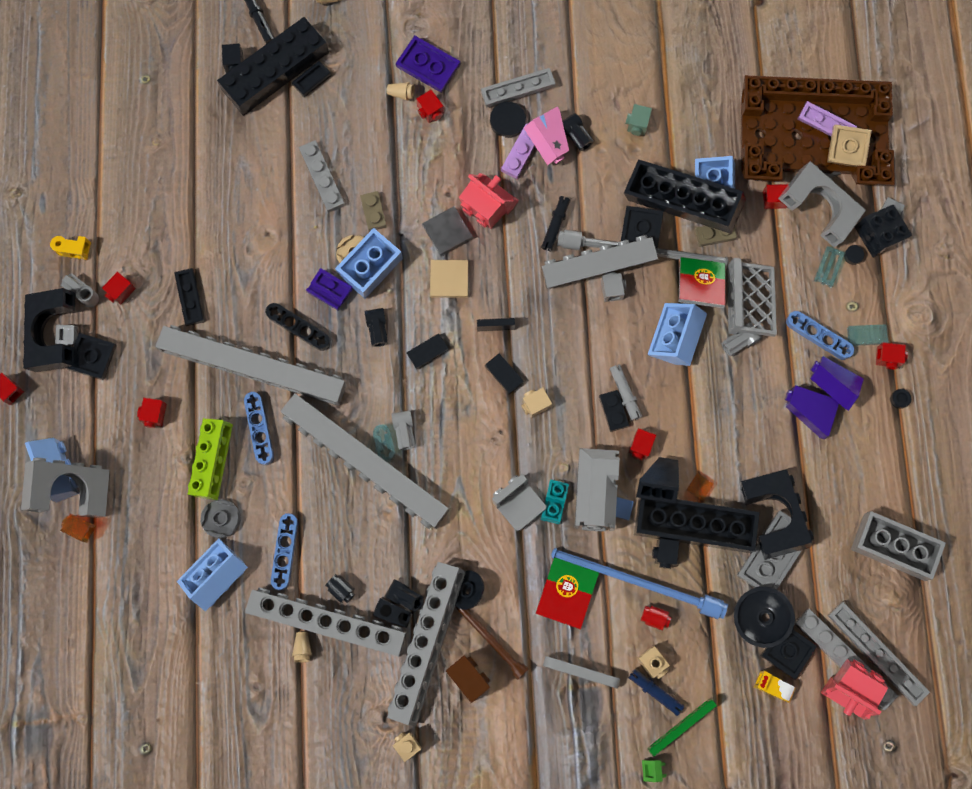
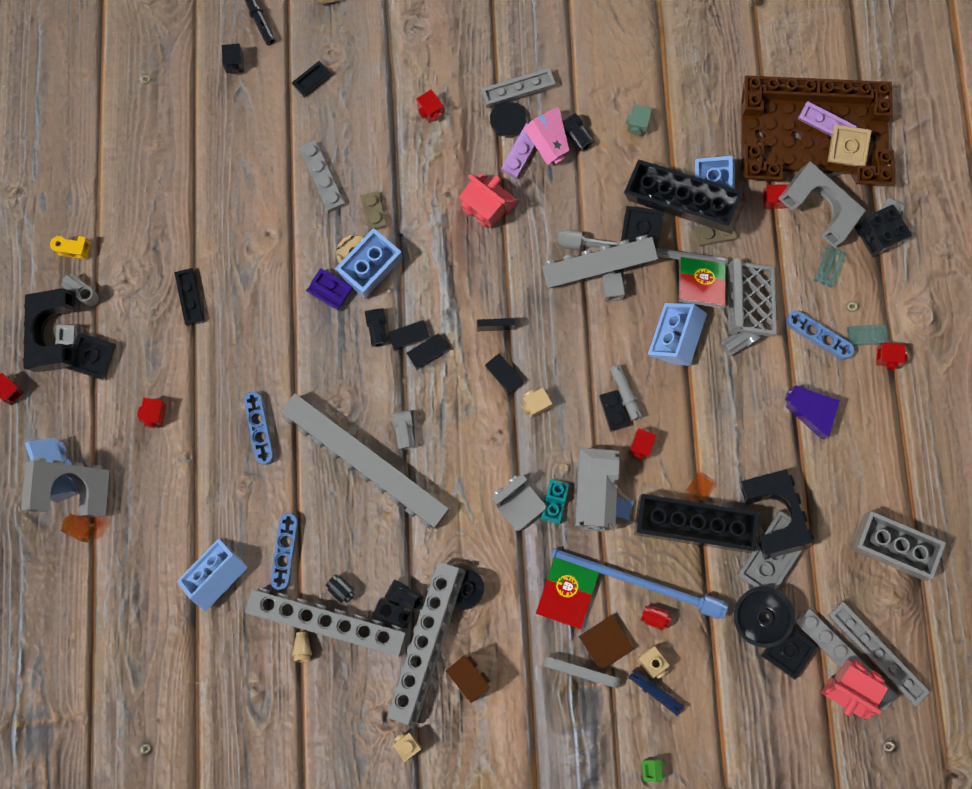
(118, 288): red brick -> none
(210, 459): lime brick -> none
(220, 518): flat silver tile -> none
(251, 365): light grey brick -> none
(273, 66): black brick -> none
(298, 326): black beam -> none
(388, 441): clear light blue beam -> none
(401, 90): tan cone -> none
(409, 335): none -> black tile
(428, 64): dark purple plate -> none
(447, 231): flat silver tile -> none
(449, 279): tan tile -> none
(517, 668): reddish brown piece -> none
(555, 224): black pin -> none
(606, 642): none -> reddish brown tile
(660, 481): black slope -> none
(666, 553): black brick -> none
(681, 727): green tile -> none
(774, 686): yellow leg -> none
(837, 381): dark purple slope -> none
(854, 255): black tile -> none
(900, 398): black tile -> none

